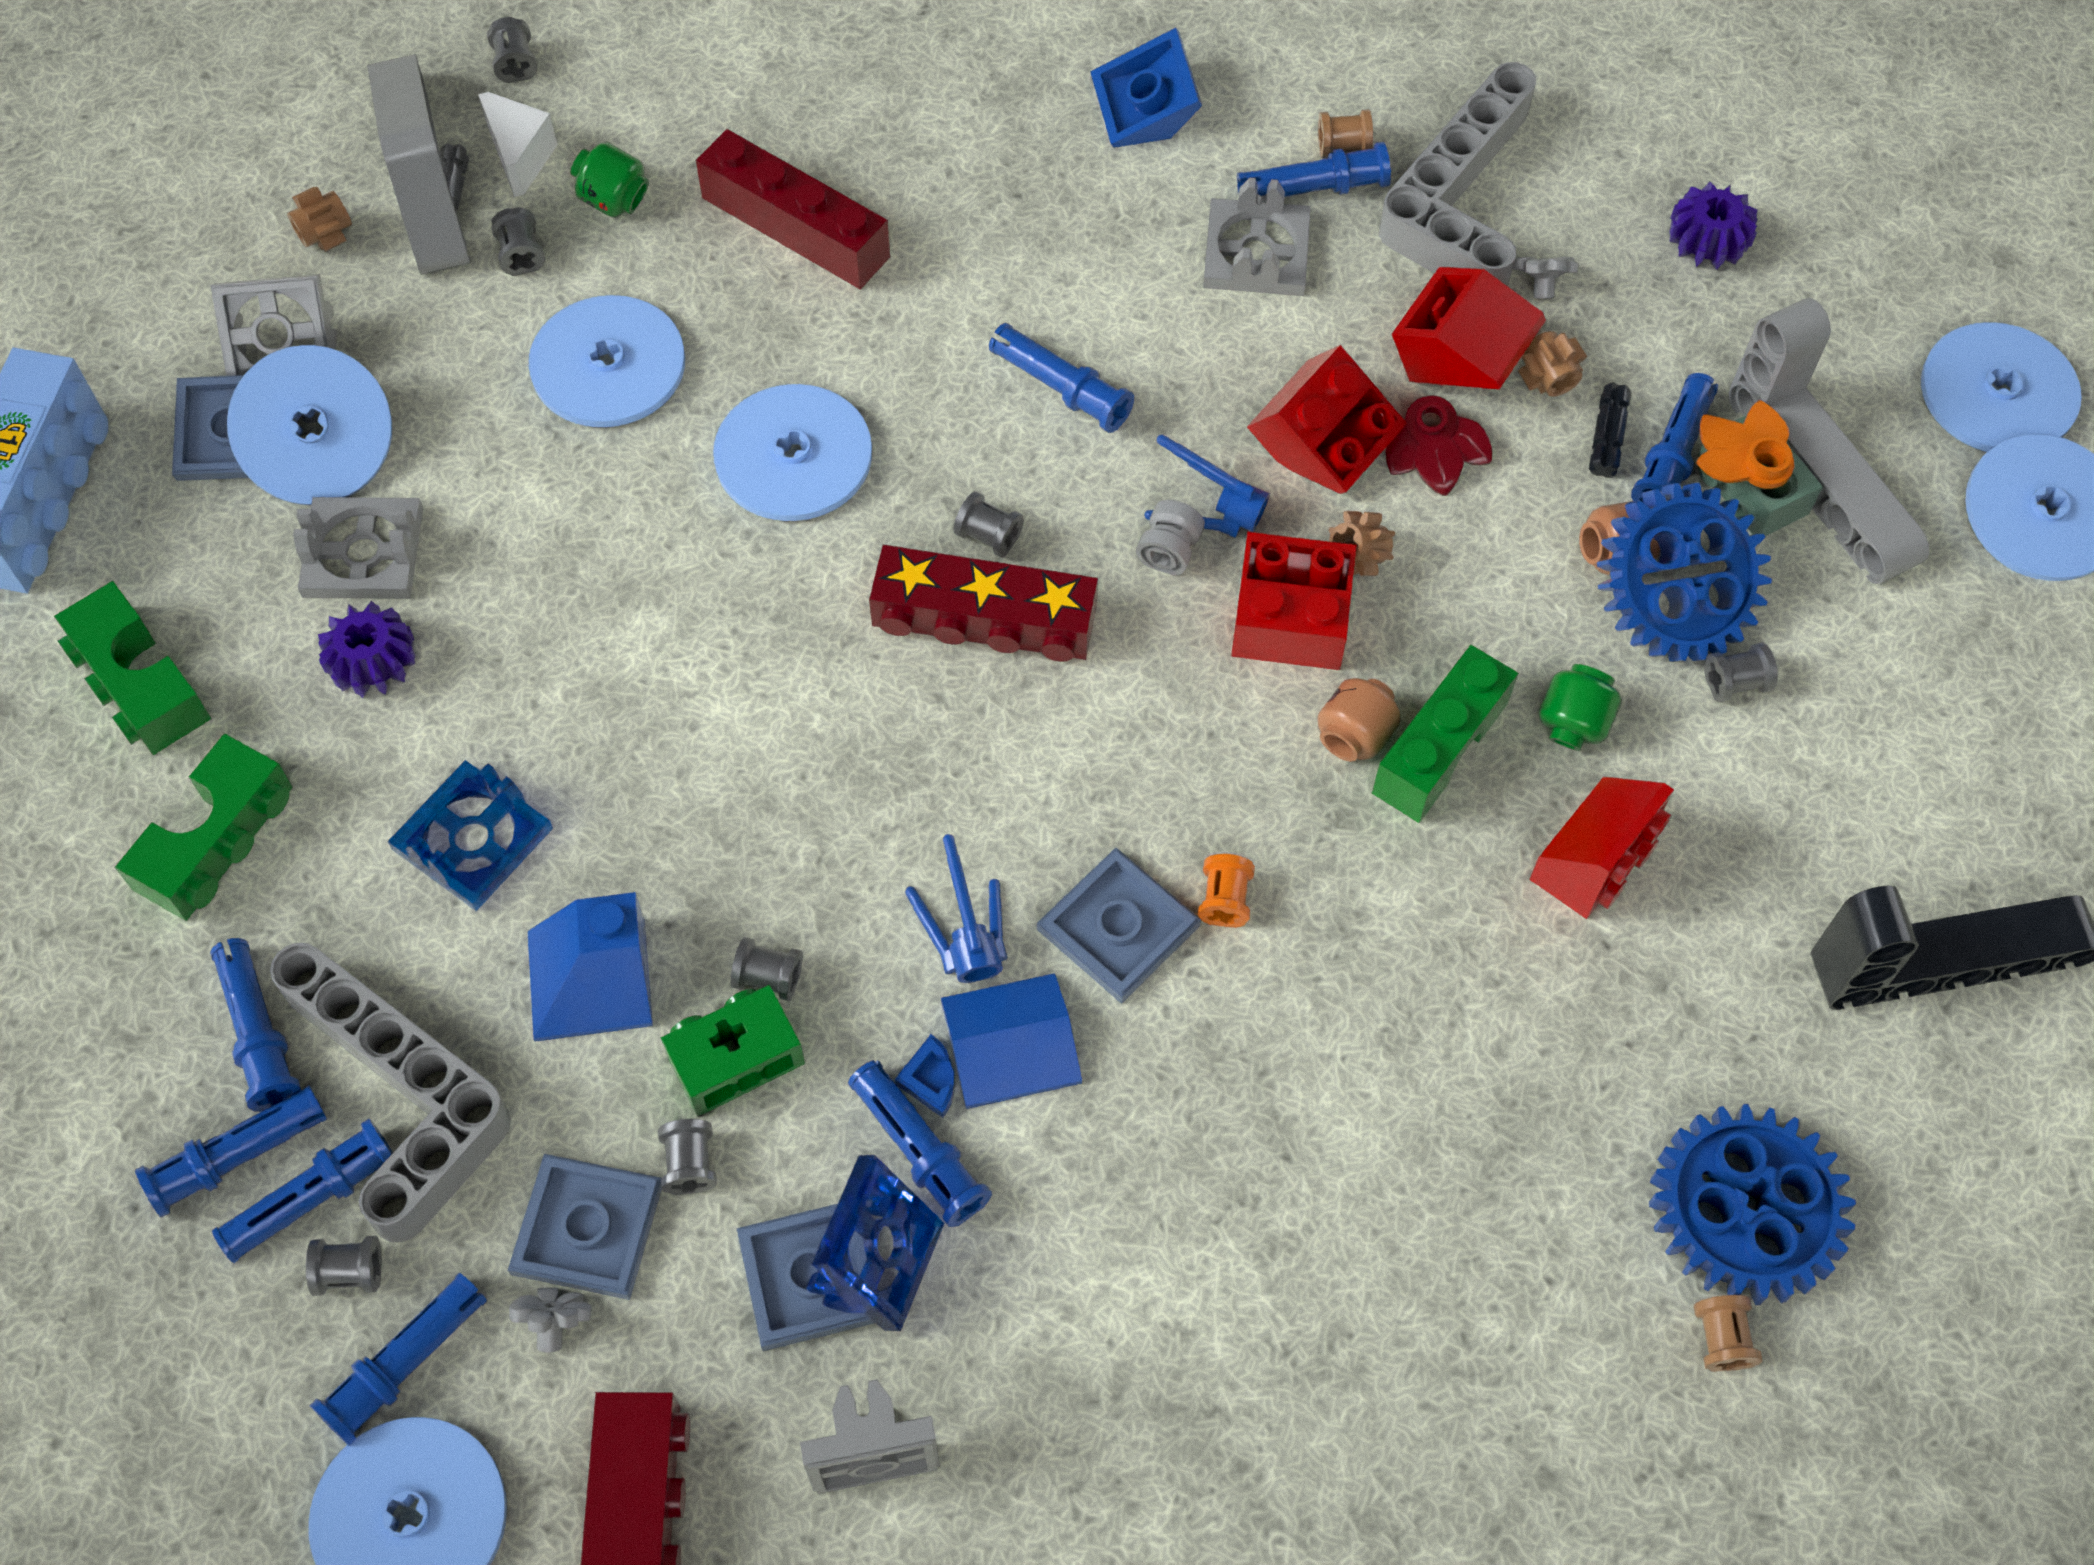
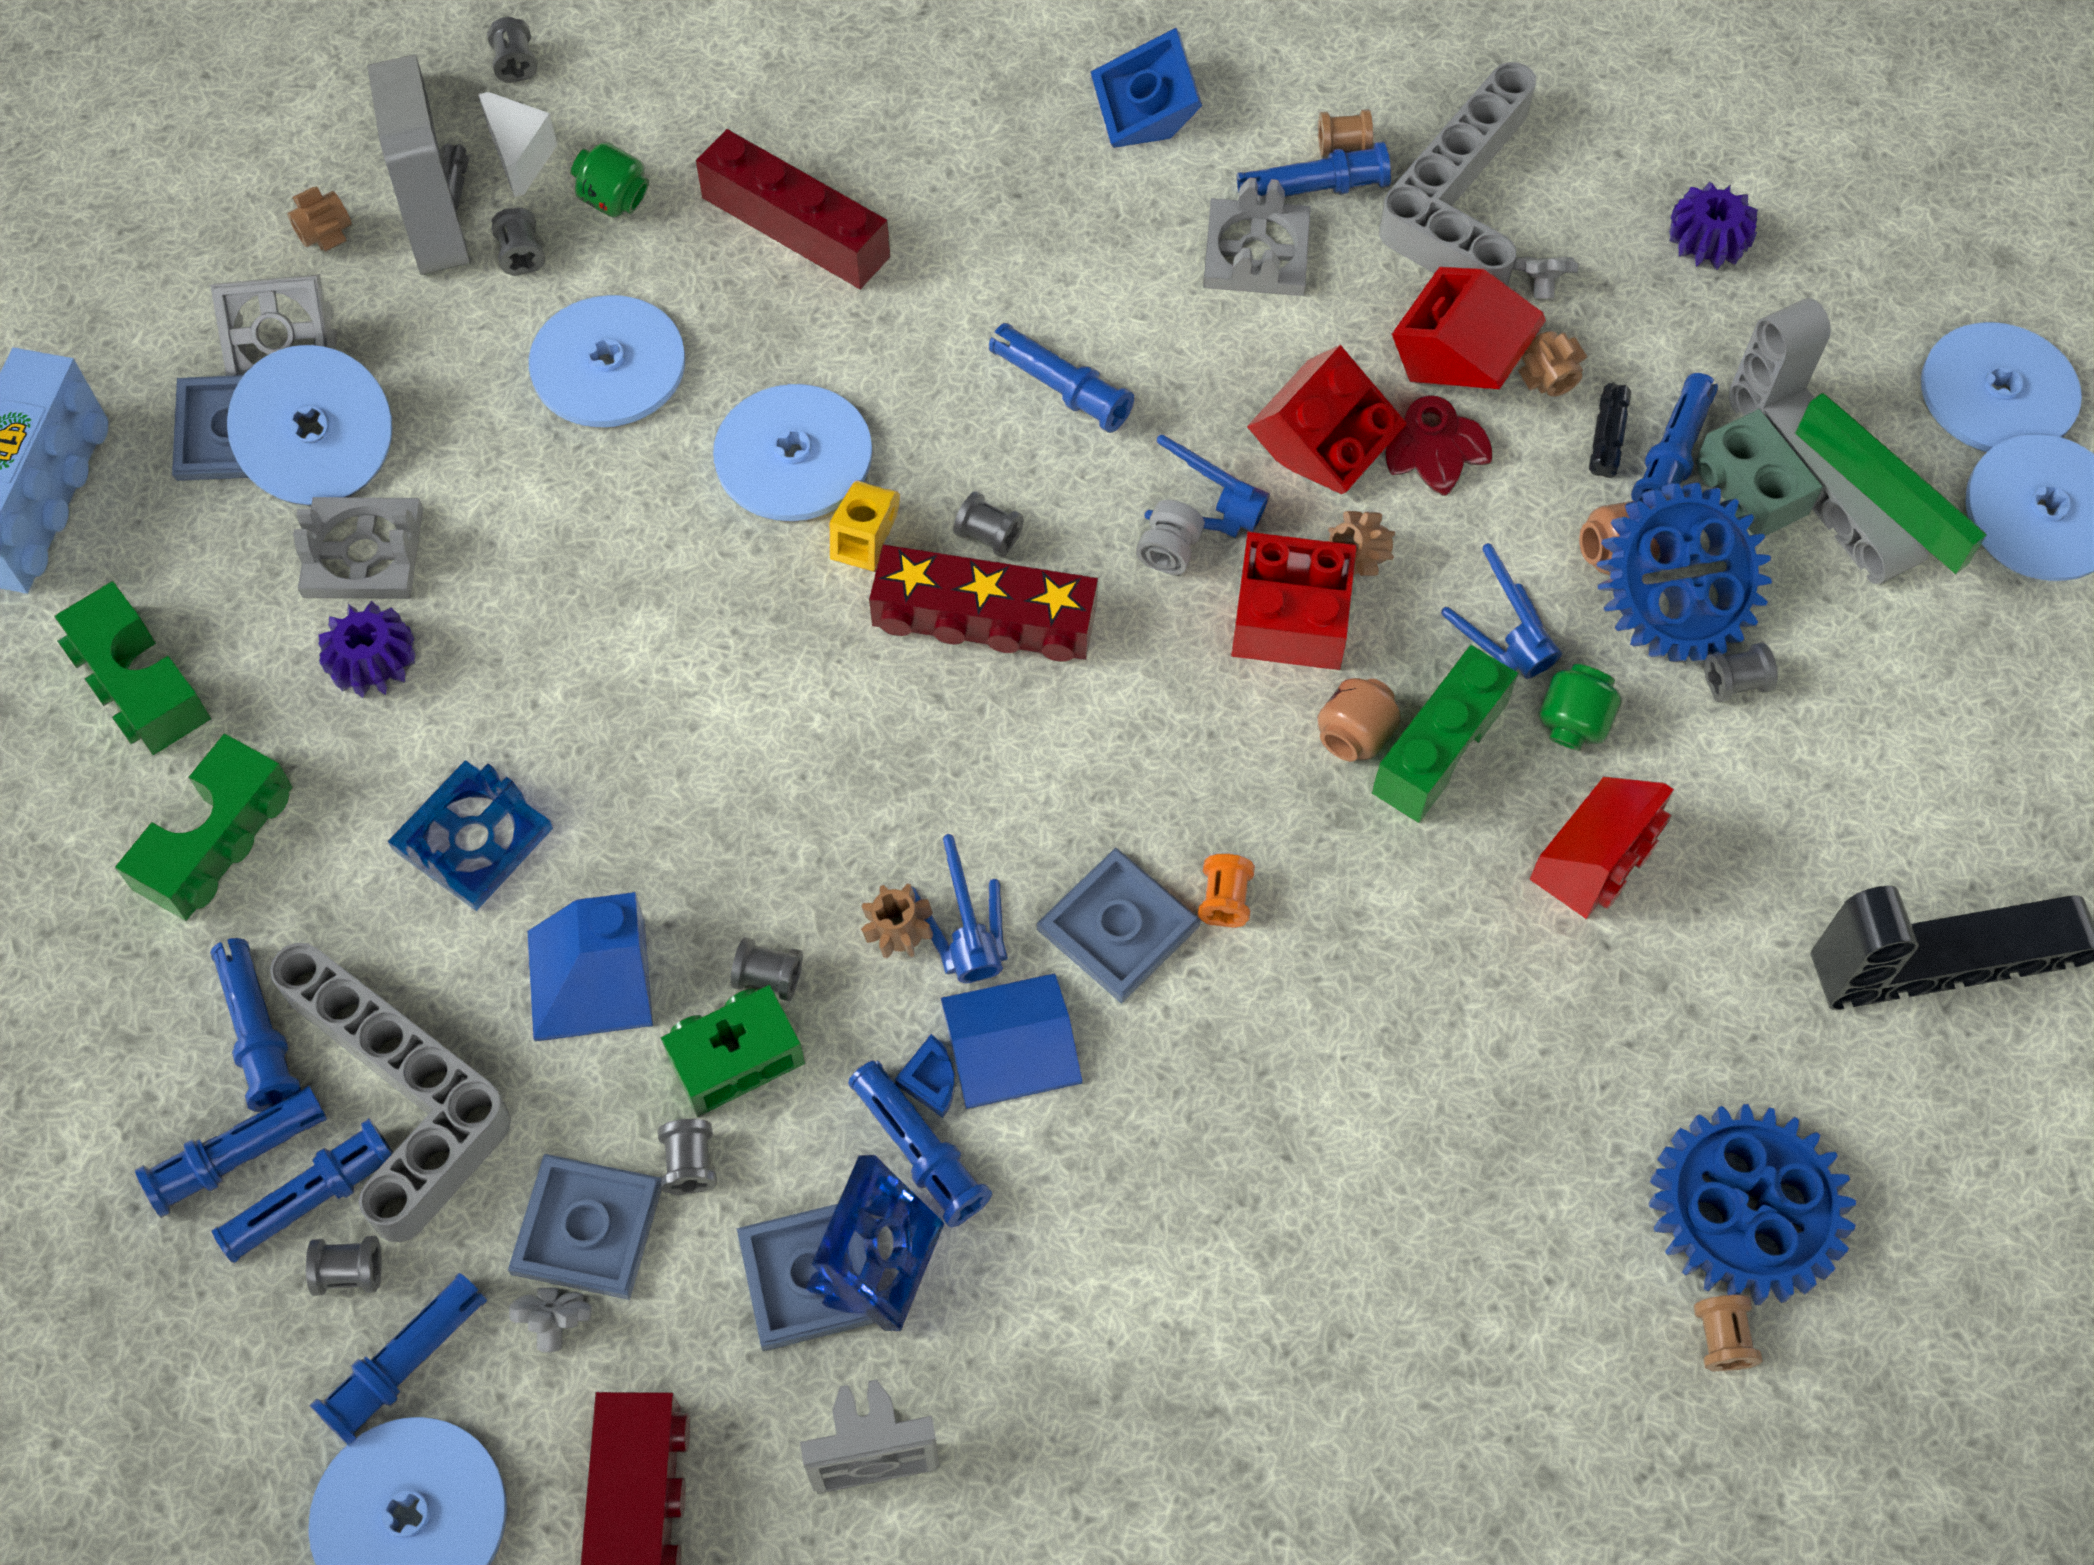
(862, 524): none -> yellow leg
(904, 935): none -> medium nougat gear
(1529, 644): none -> blue plant
(1741, 449): orange plate -> none
(1890, 483): none -> green tile

